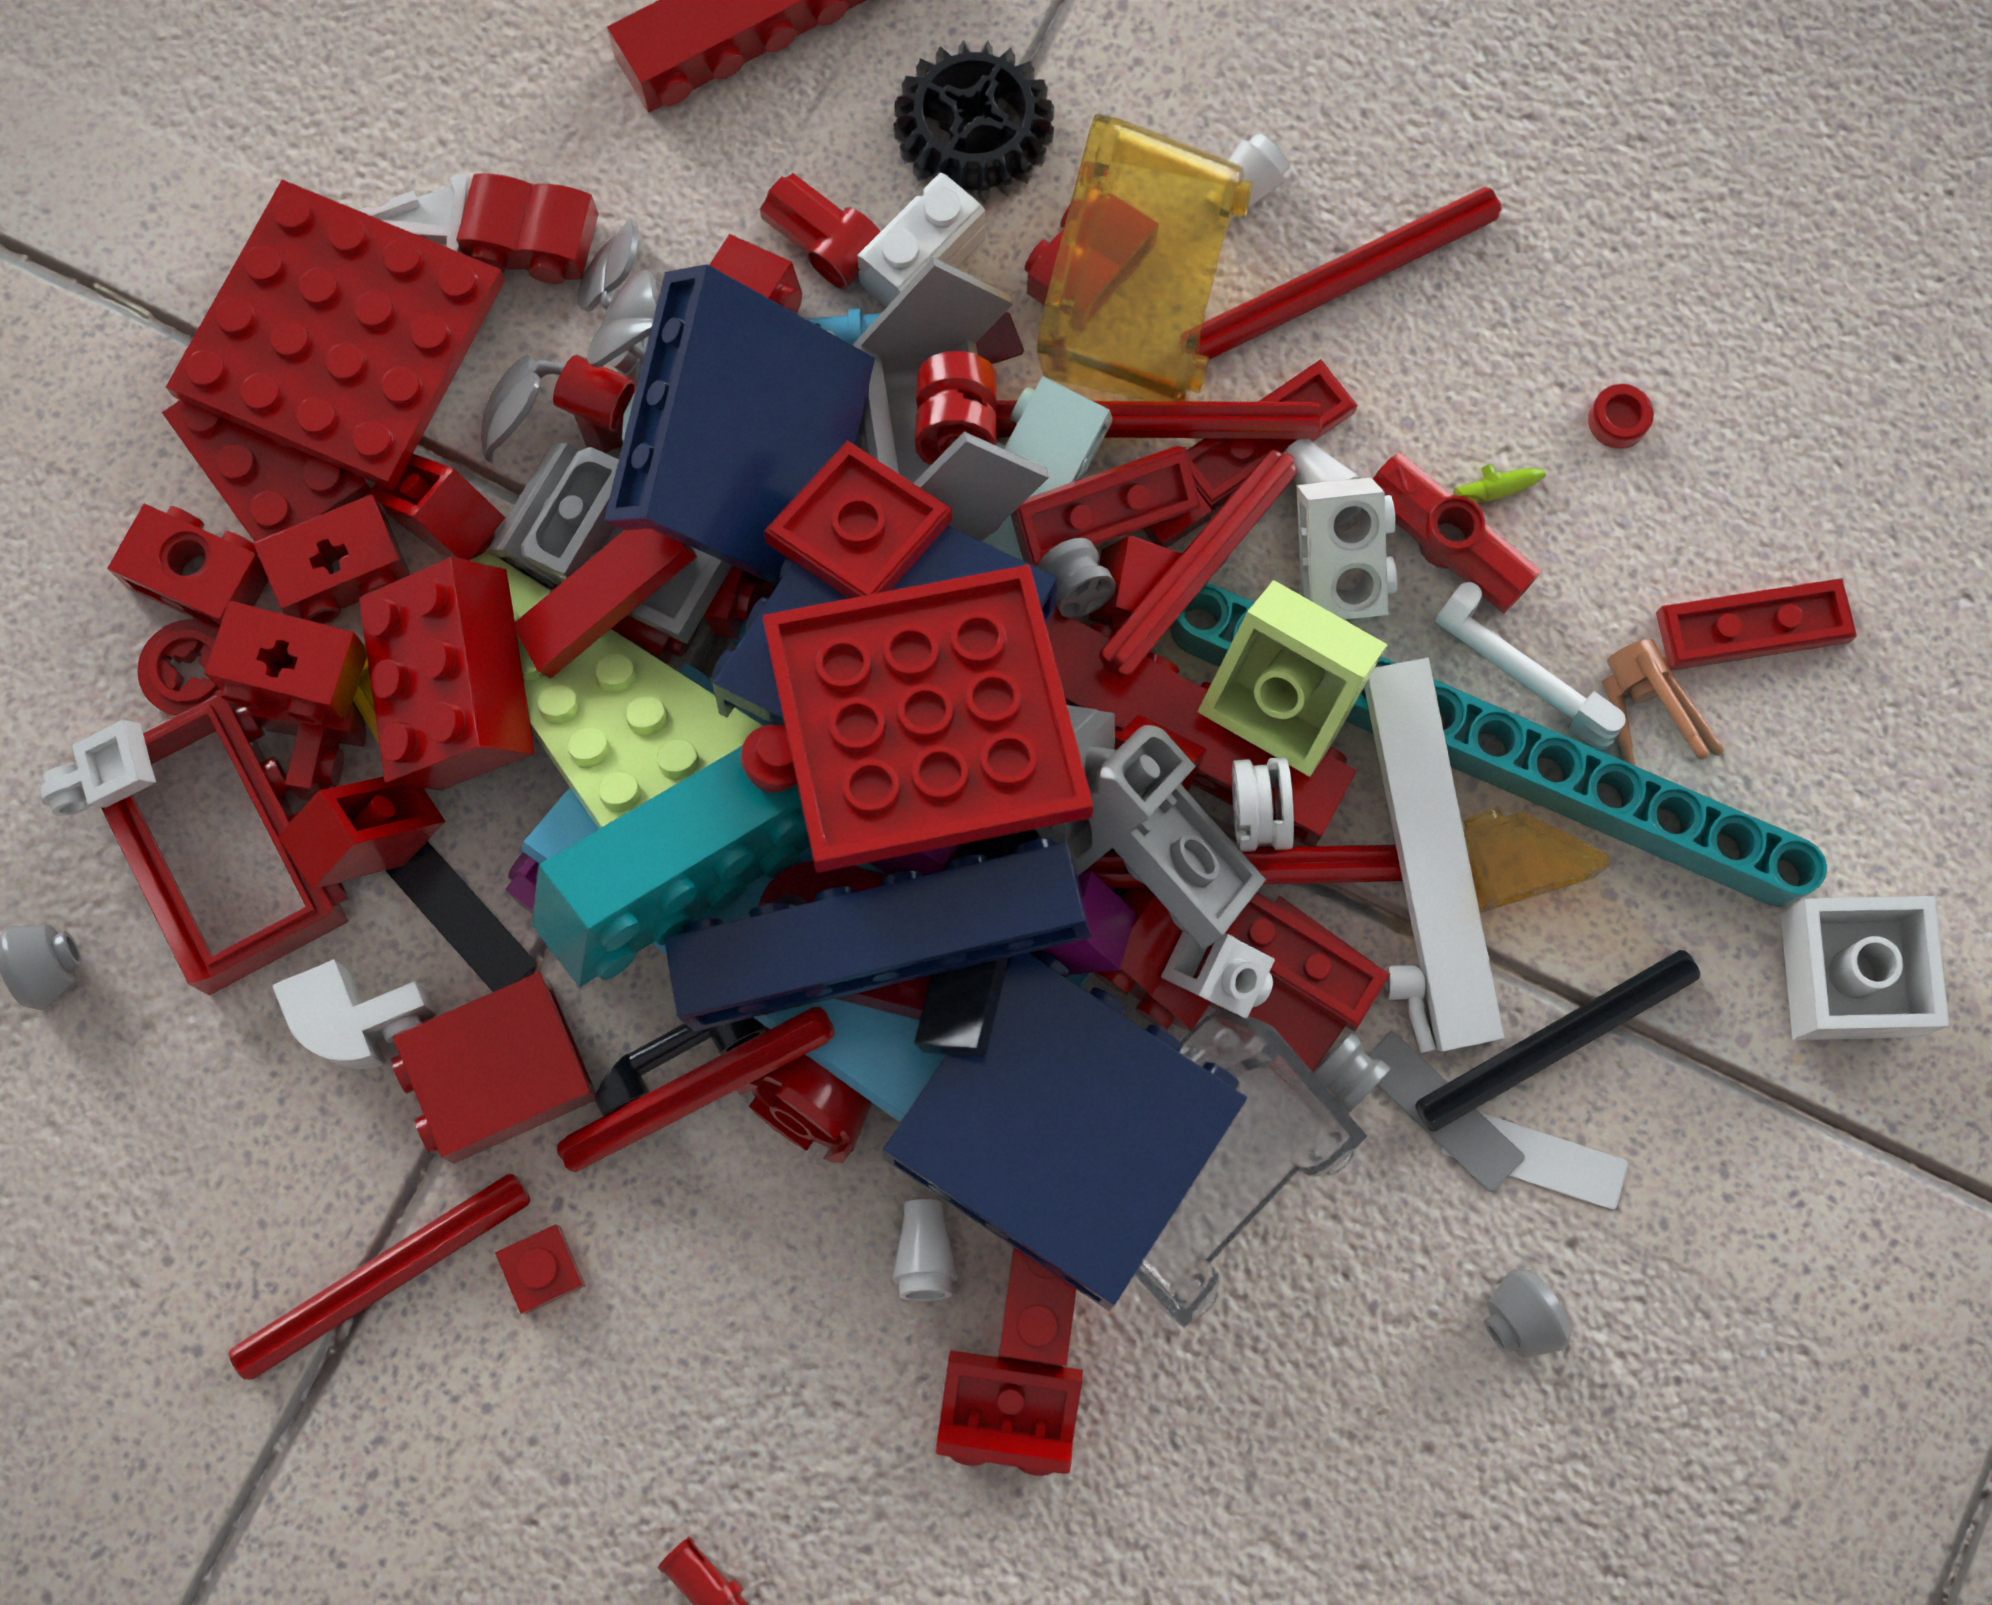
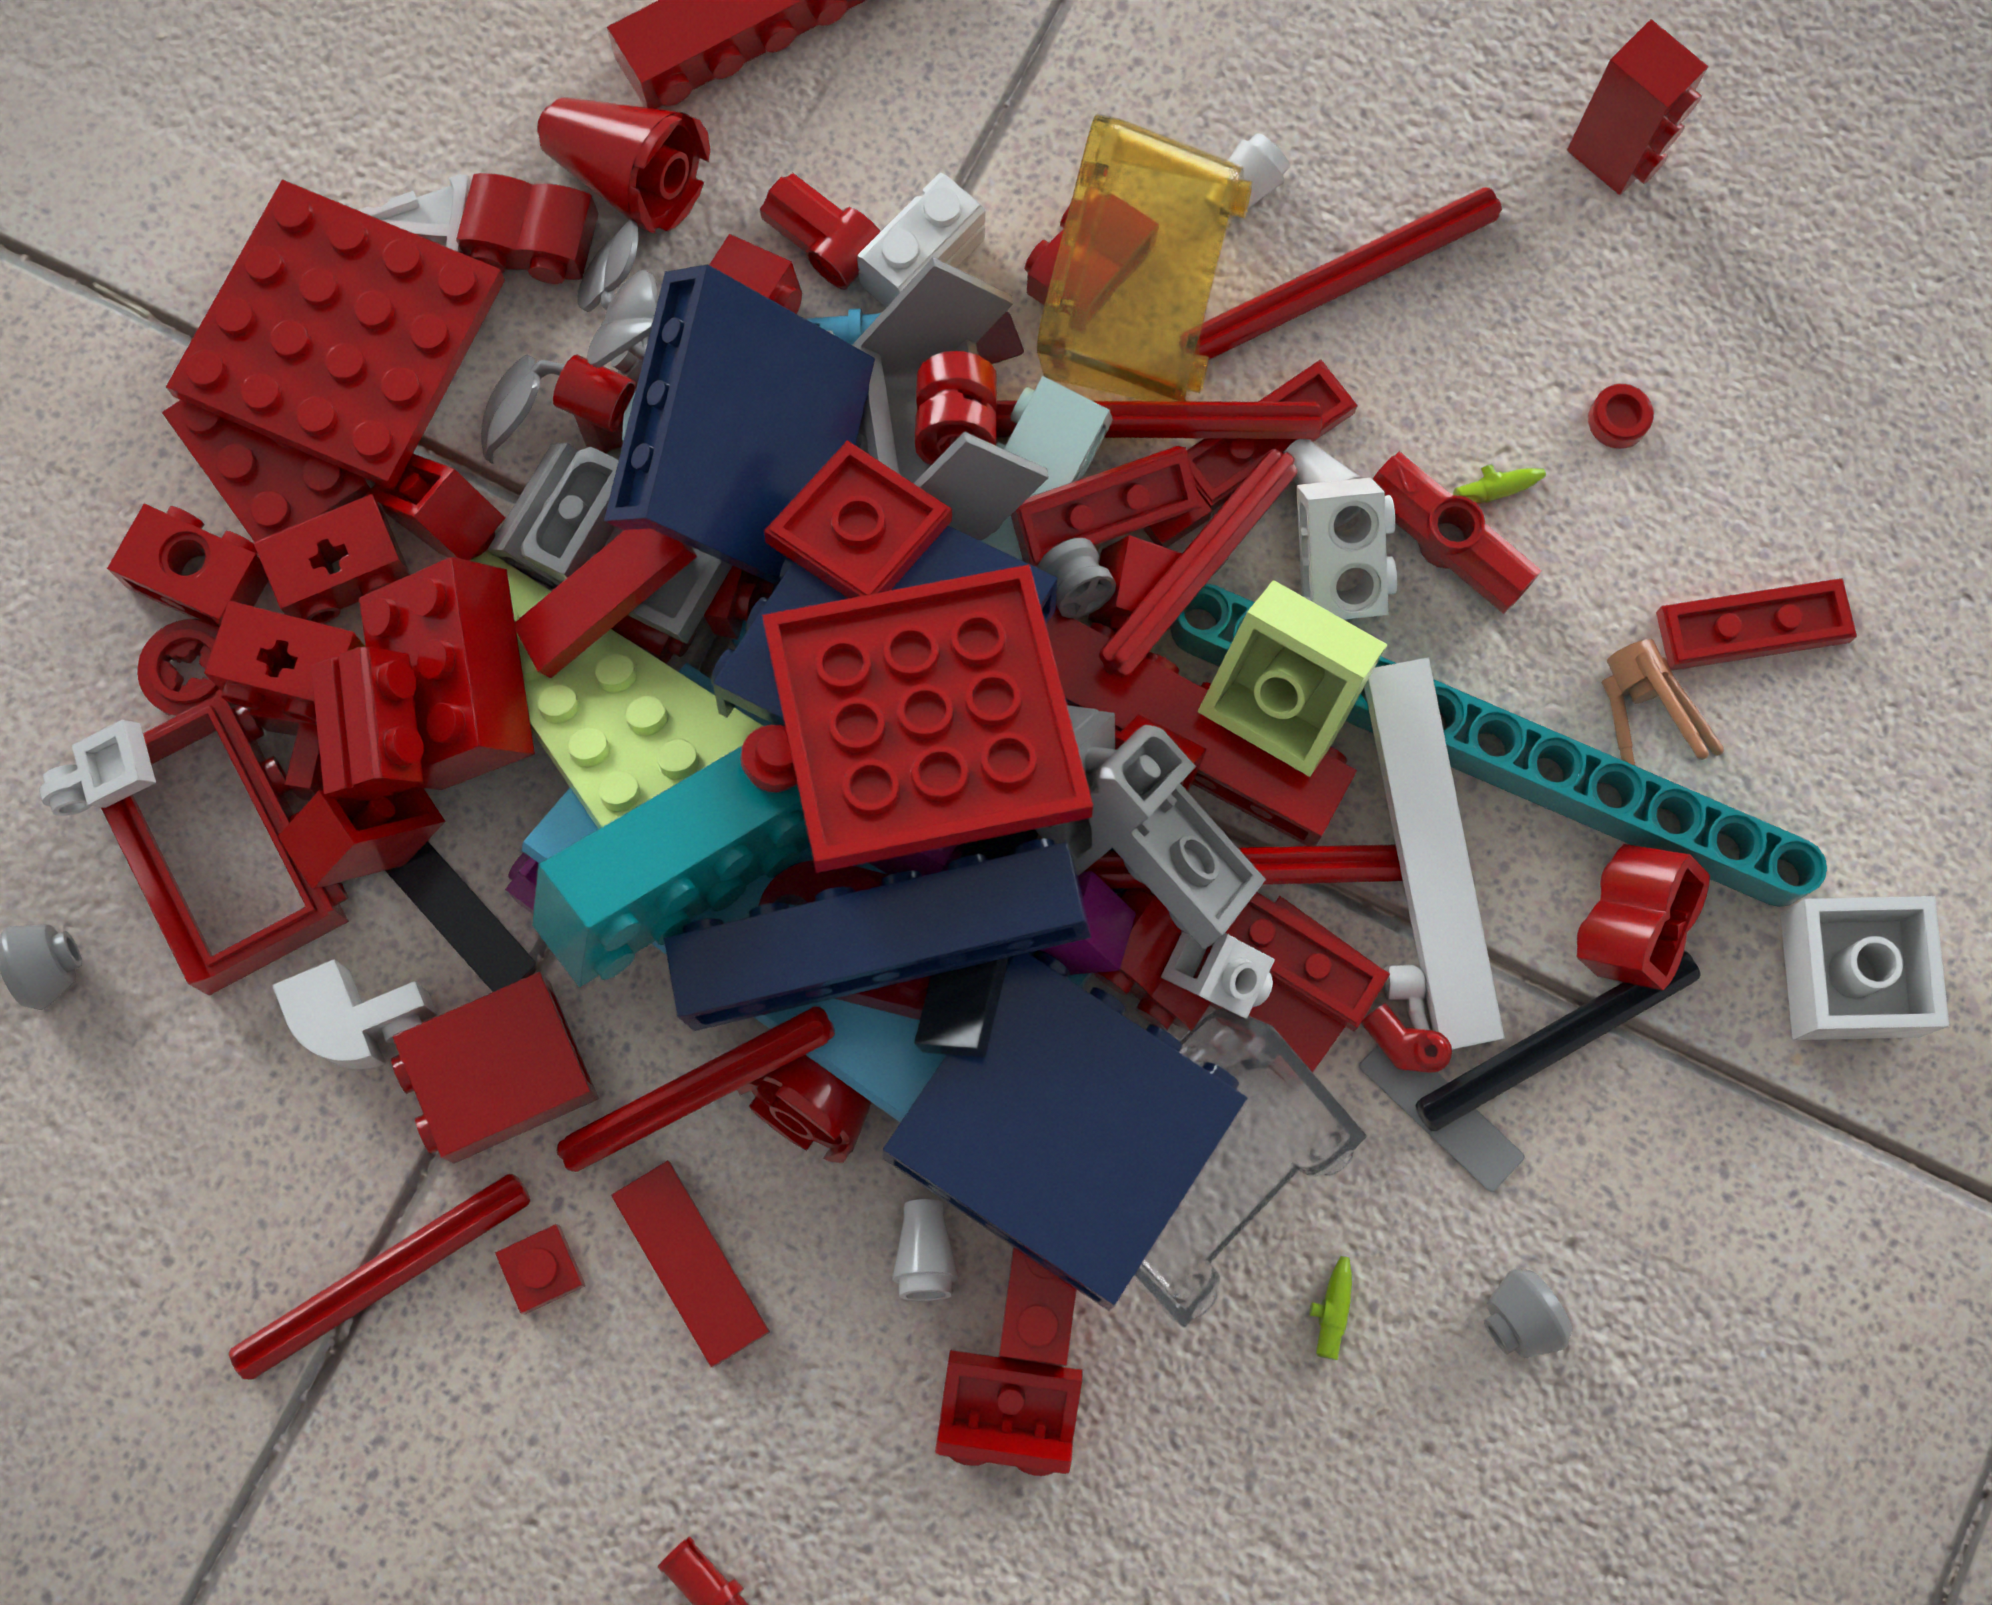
(367, 724): none -> red brick
(625, 1079): black bar -> none
(629, 156): none -> red cone
(690, 1264): none -> red tile
(957, 95): black gear -> none
(1254, 804): white wheel -> none
(1334, 1310): none -> lime helmet
(1351, 1073): light grey wheel -> none
(1407, 1047): none -> red arm
(1524, 858): clear yellow slope -> none
(1564, 1165): white sticker -> none
(1593, 718): white hinge -> none
(1638, 108): none -> red brick
(1643, 916): none -> red brick

